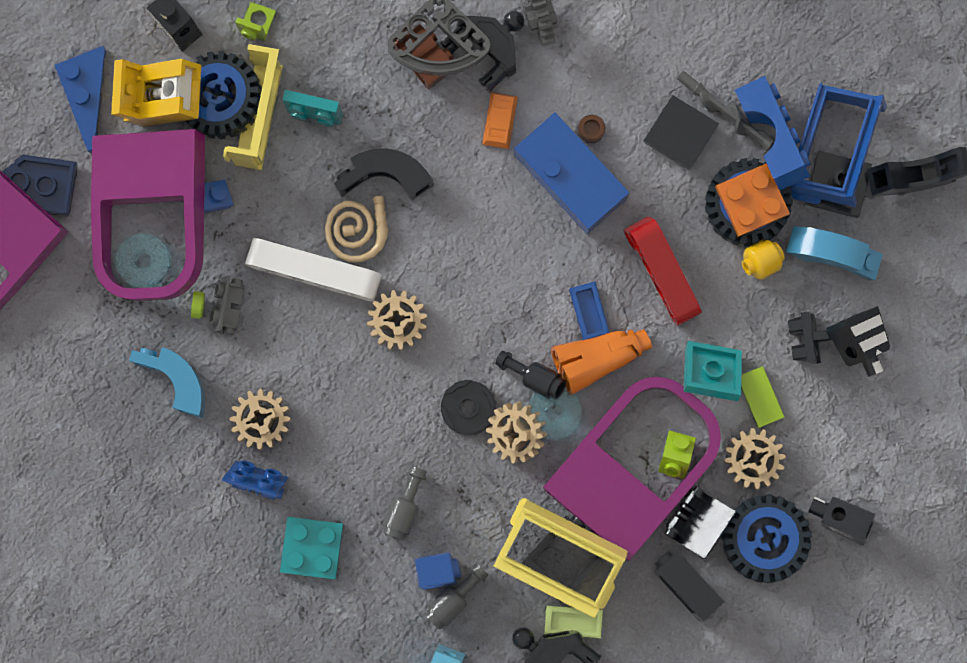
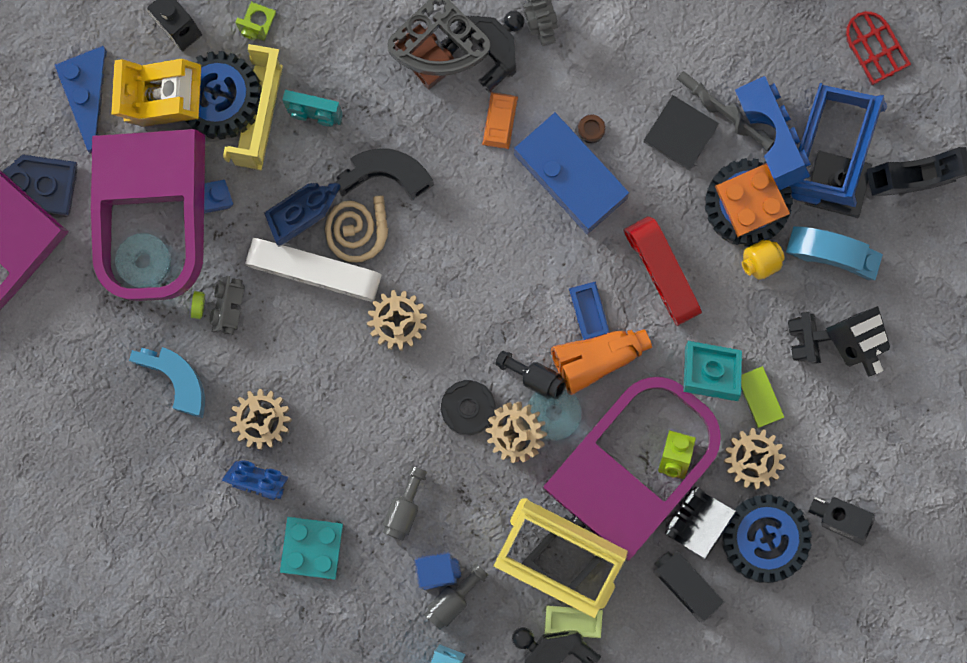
(300, 211): none -> dark blue tile
(885, 51): none -> red window

